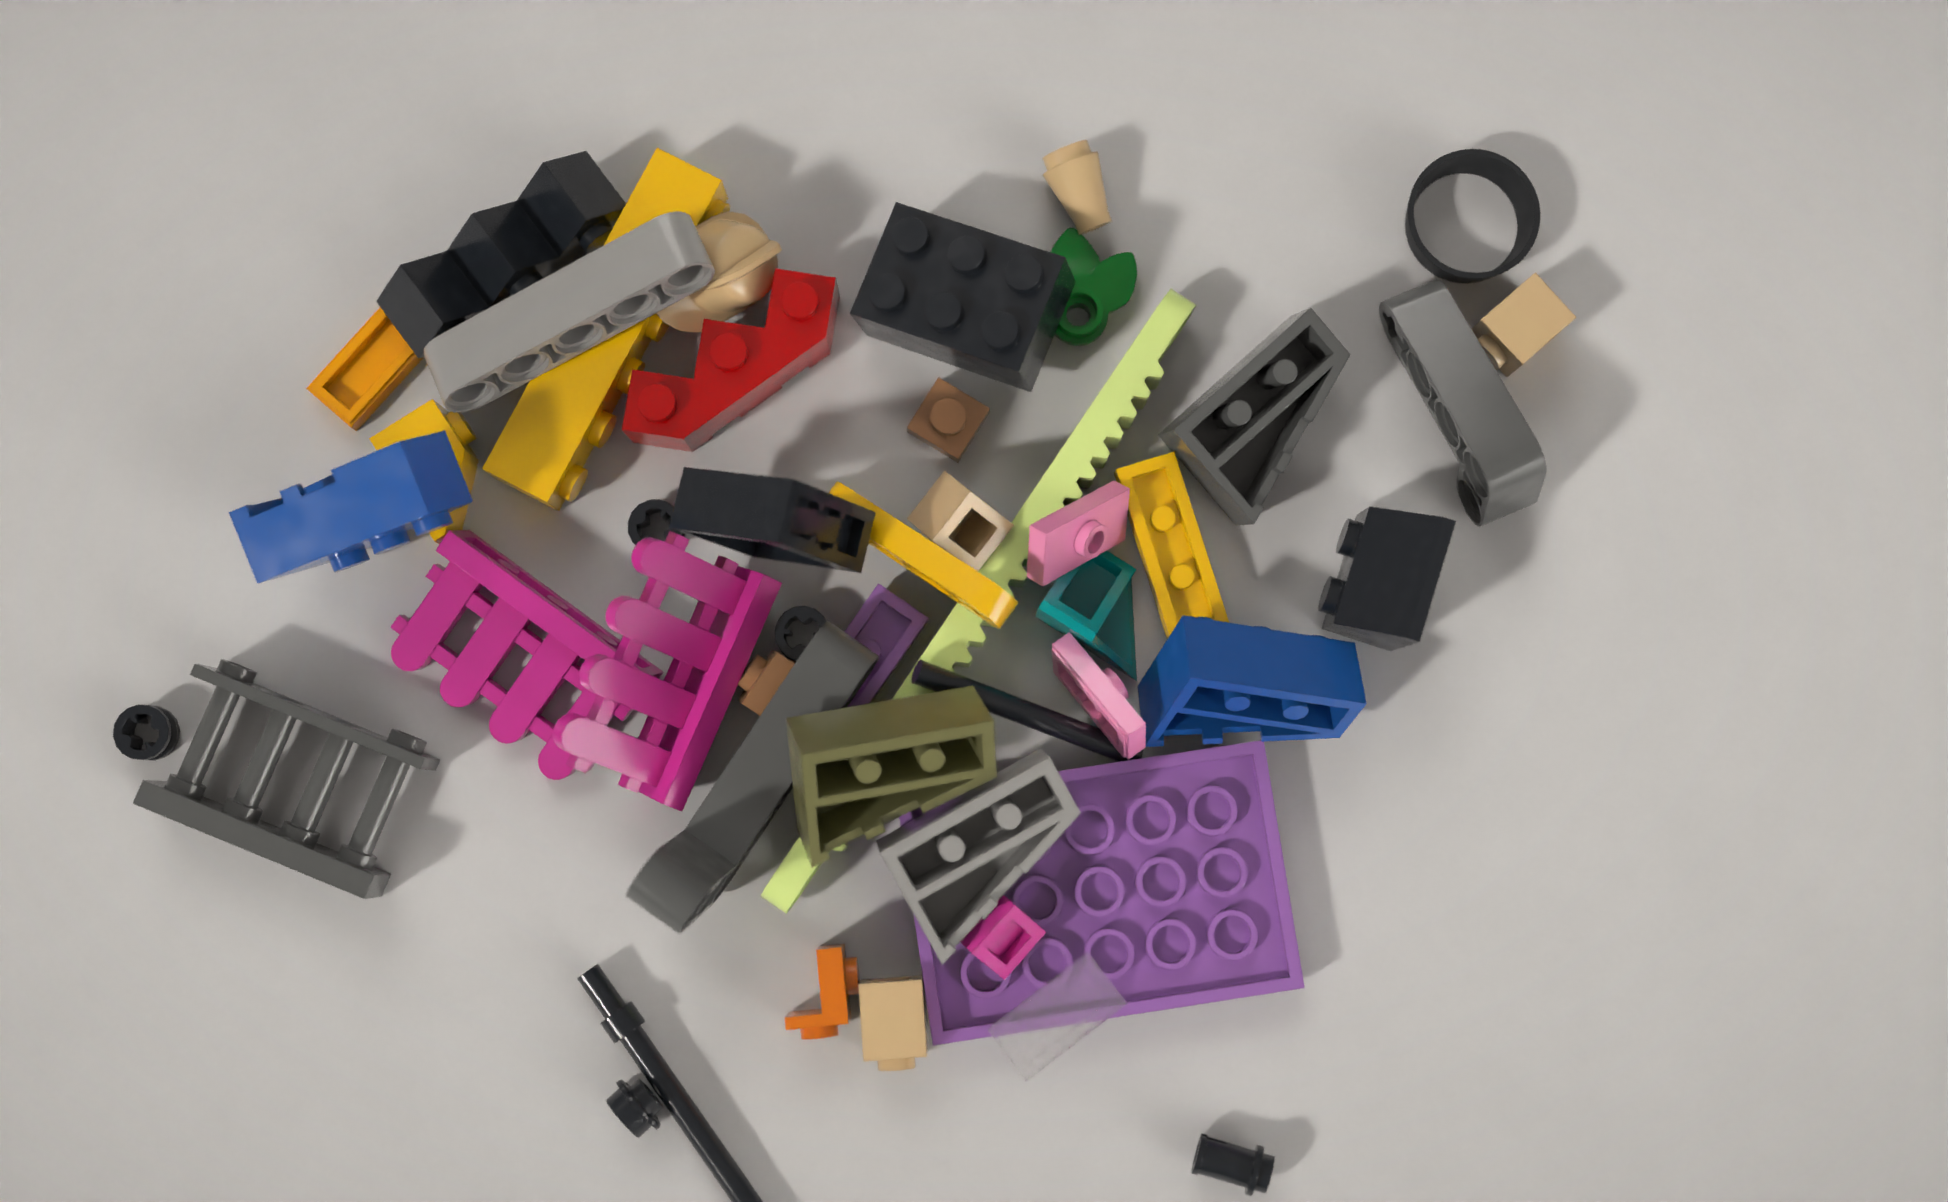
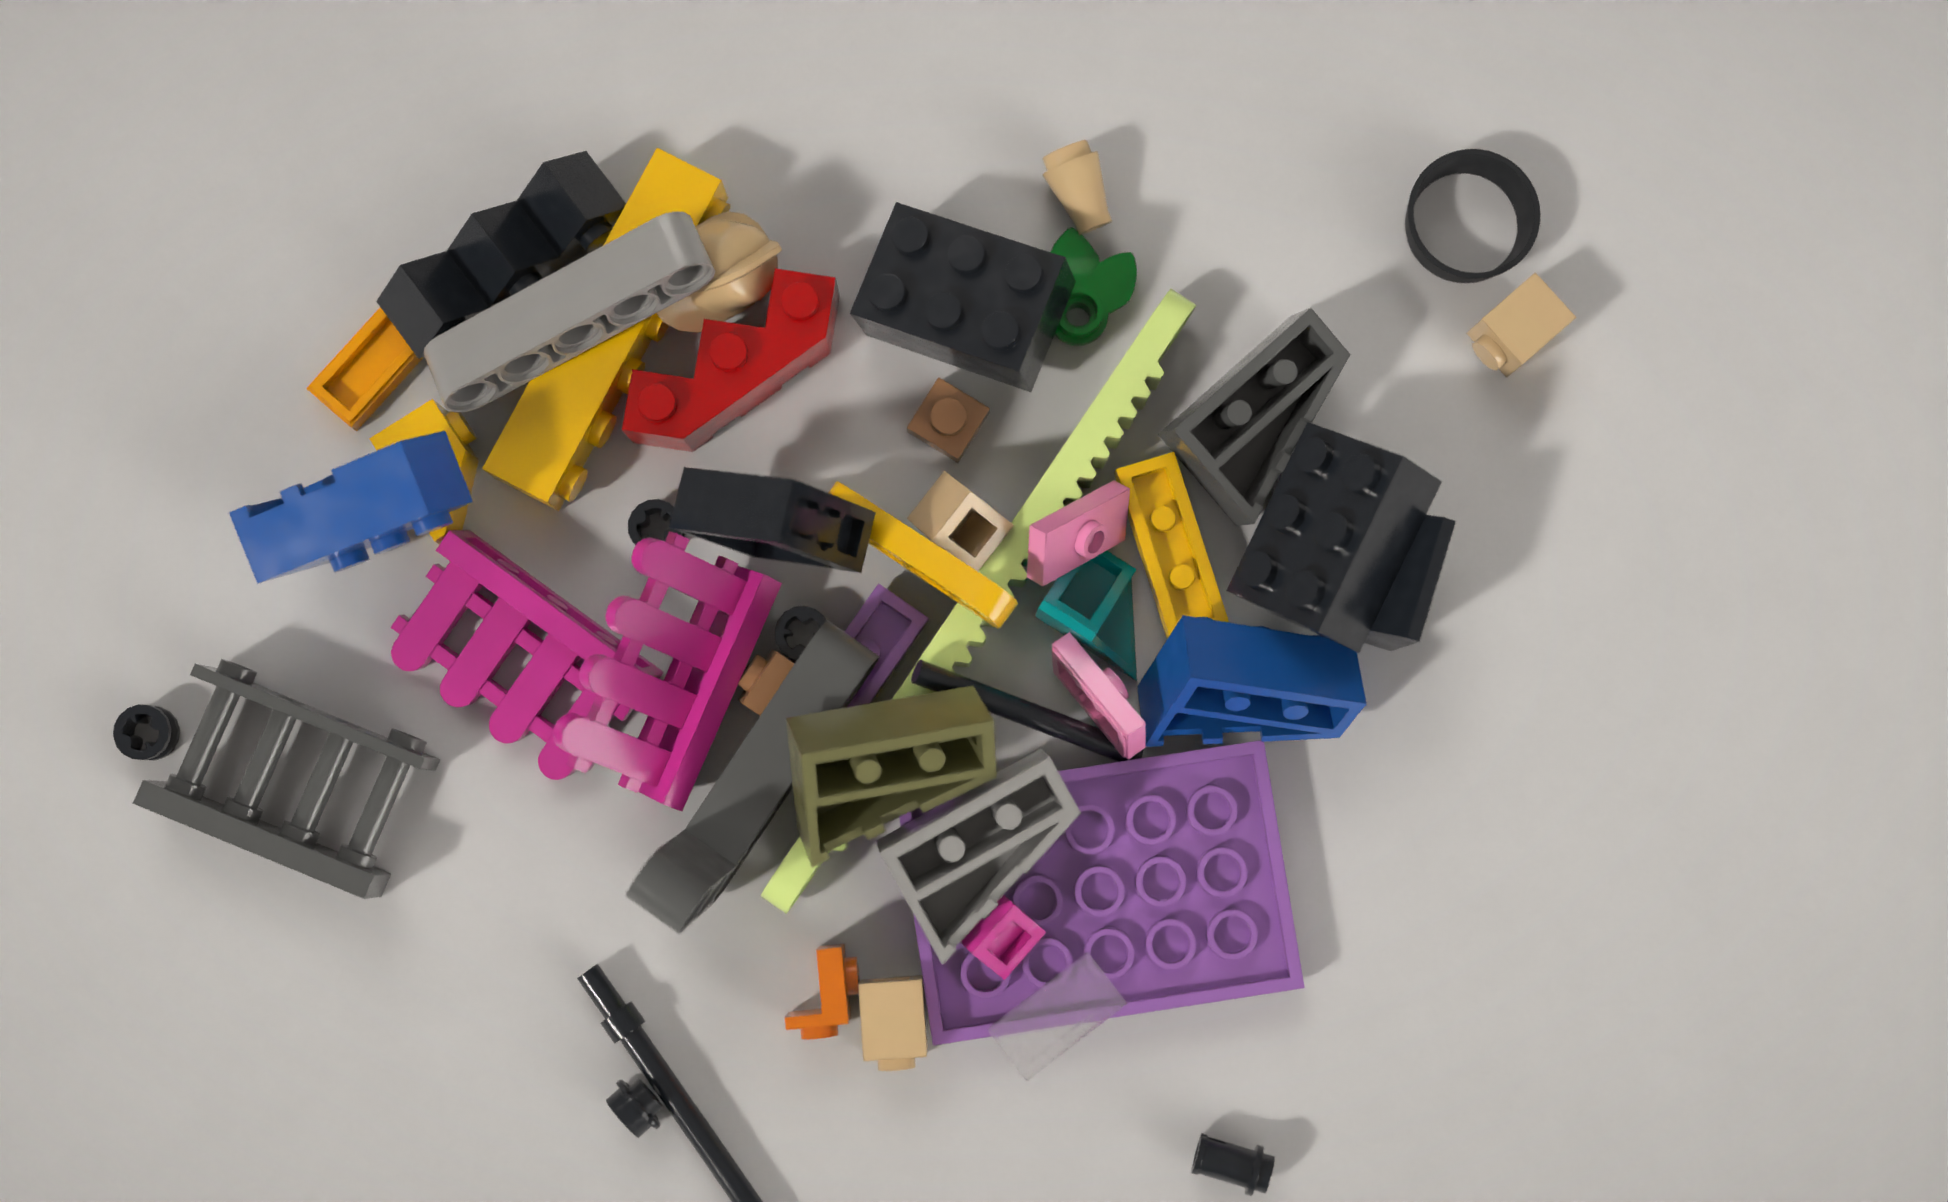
(1334, 535): none -> black brick
(1483, 426): dark grey beam -> none

